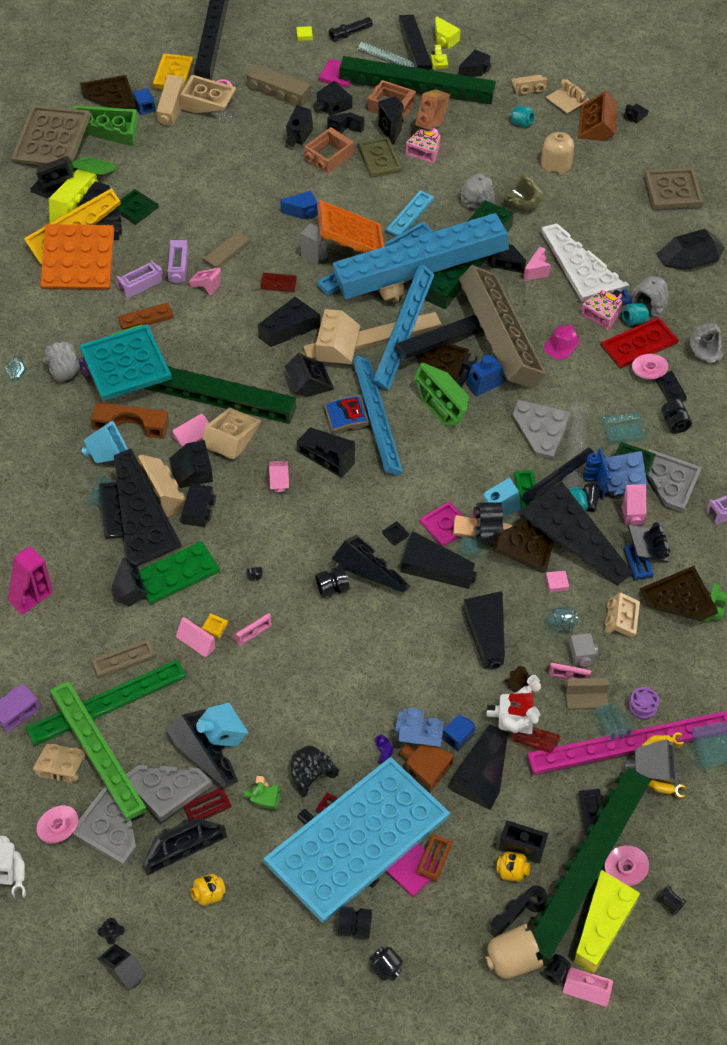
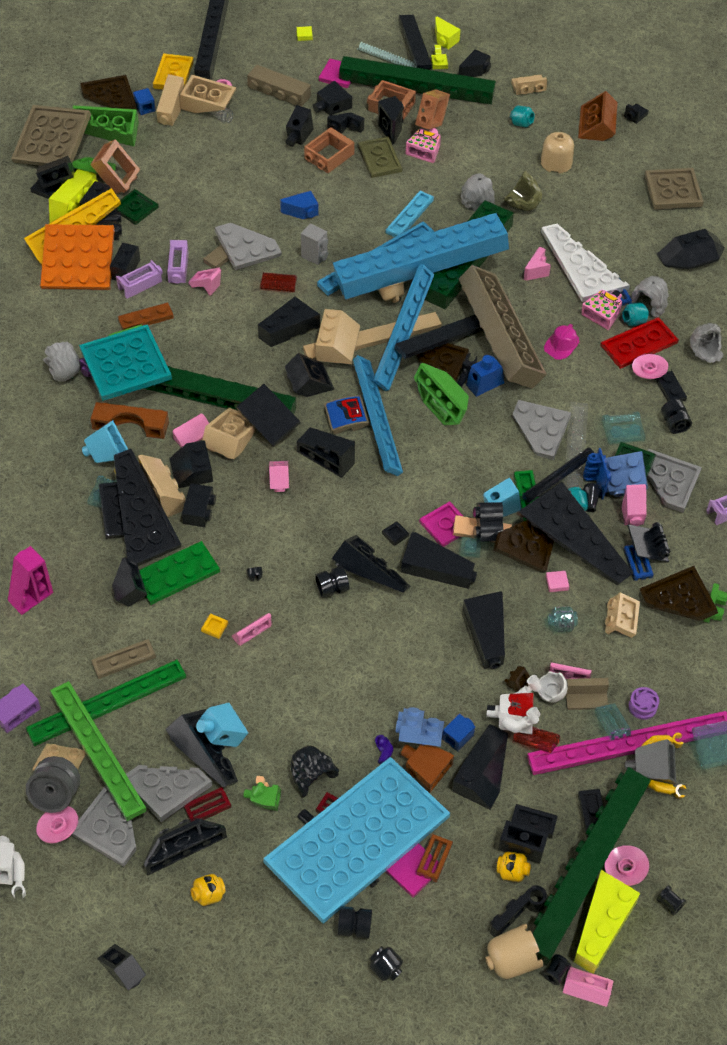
(15, 368): clear light blue plate -> none
(53, 784): none -> dark grey wheel
(105, 171): none -> nougat window
(110, 924): black plate -> none
(125, 260): none -> black brick
(195, 637): bright pink slope -> none
(246, 246): none -> light grey plate
(268, 415): none -> black tile
(345, 30): black pin -> none
(349, 228): orange plate -> none
(509, 260): black slope -> none
(535, 819): none -> black plate
(553, 687): none -> white hair
(568, 97): tan hinge -> none
(583, 649): light grey brick -> none

